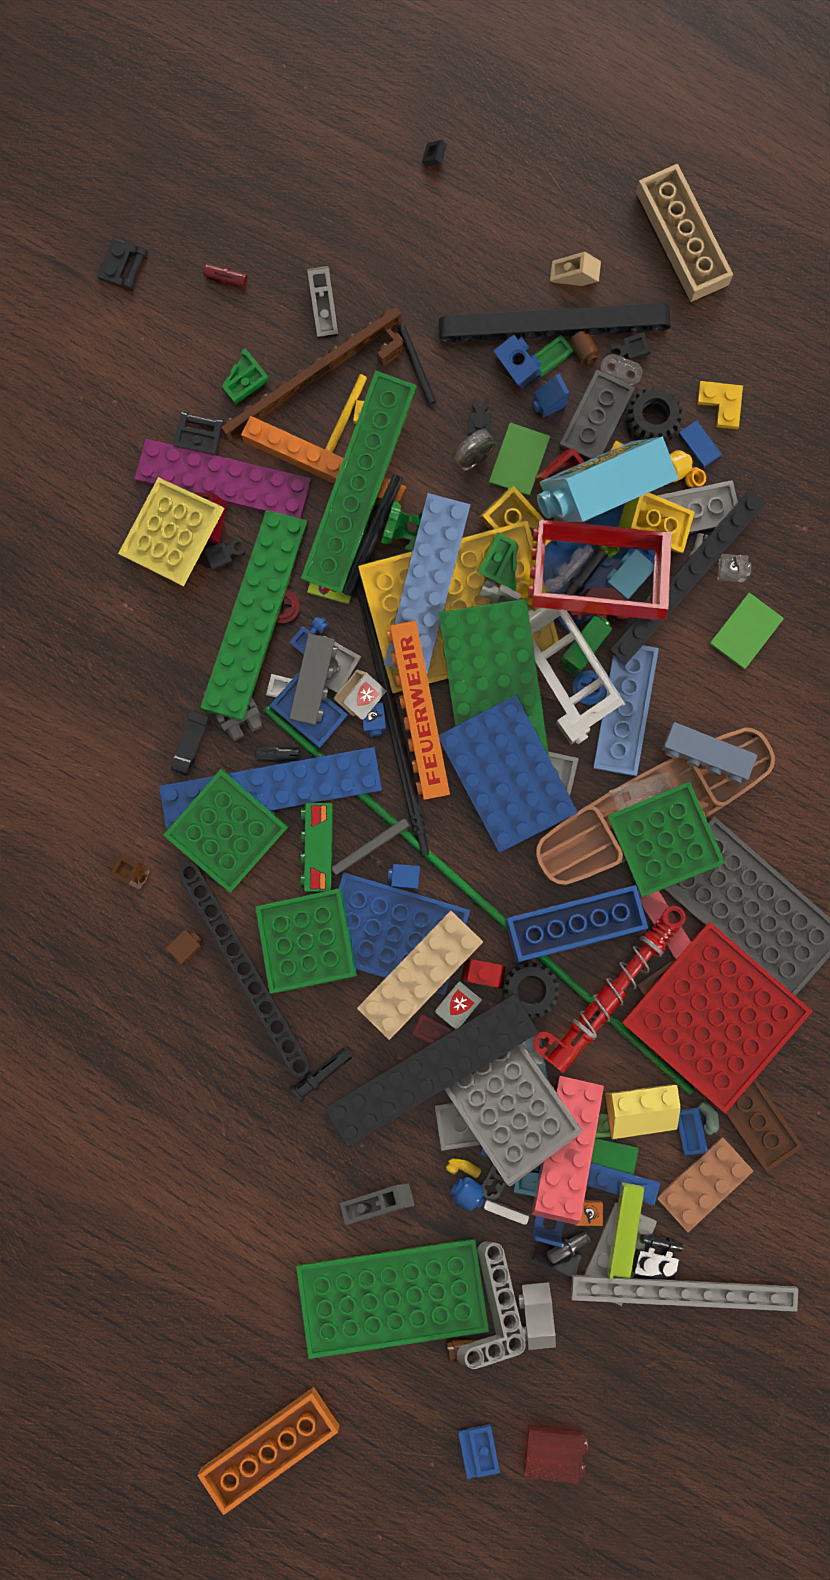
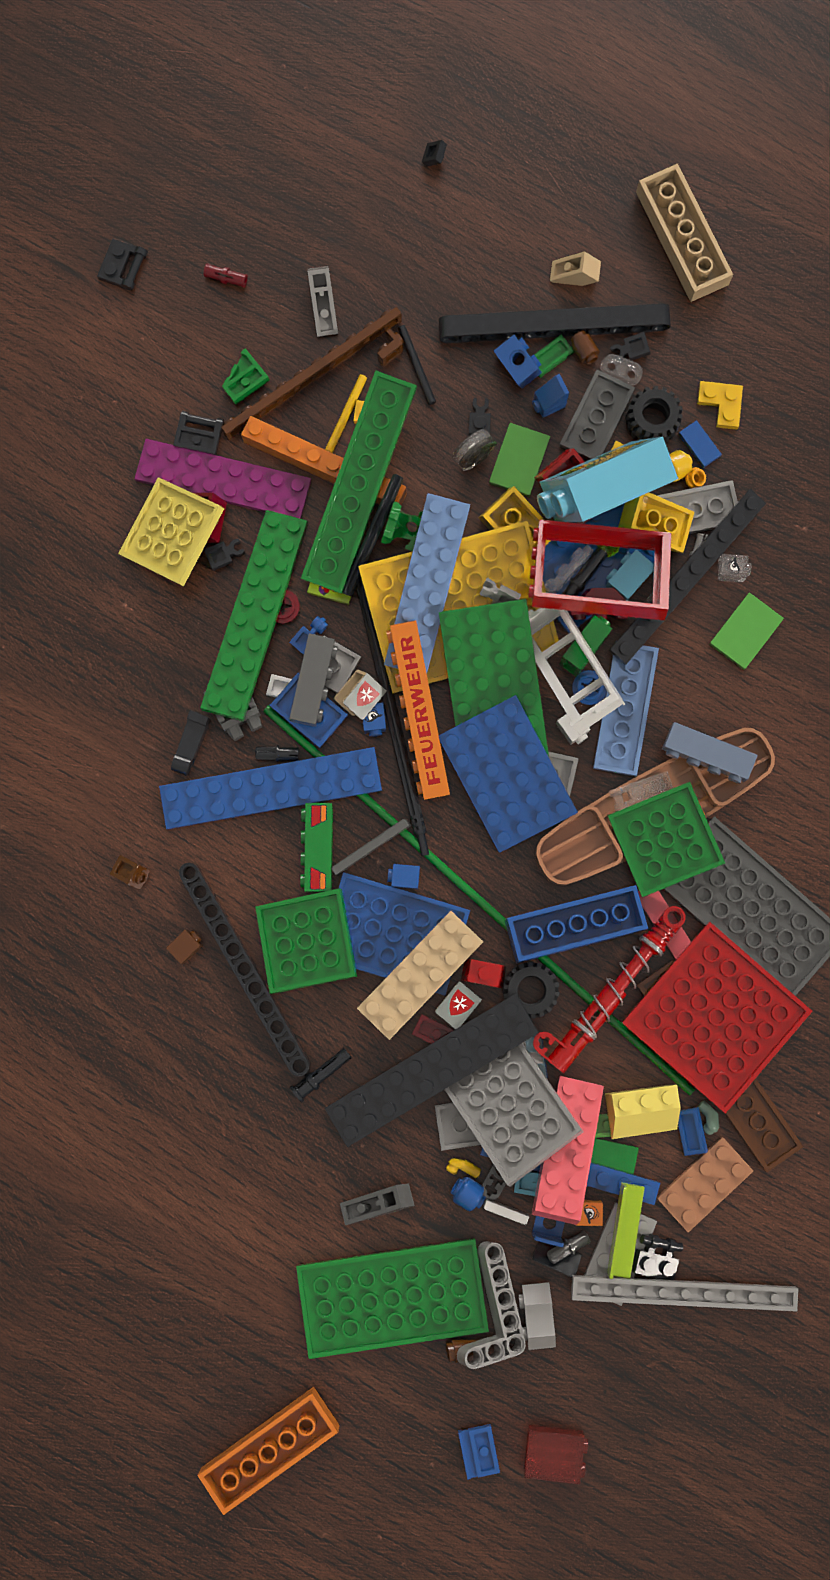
(225, 830): green plate -> none
(500, 561): green wing -> none

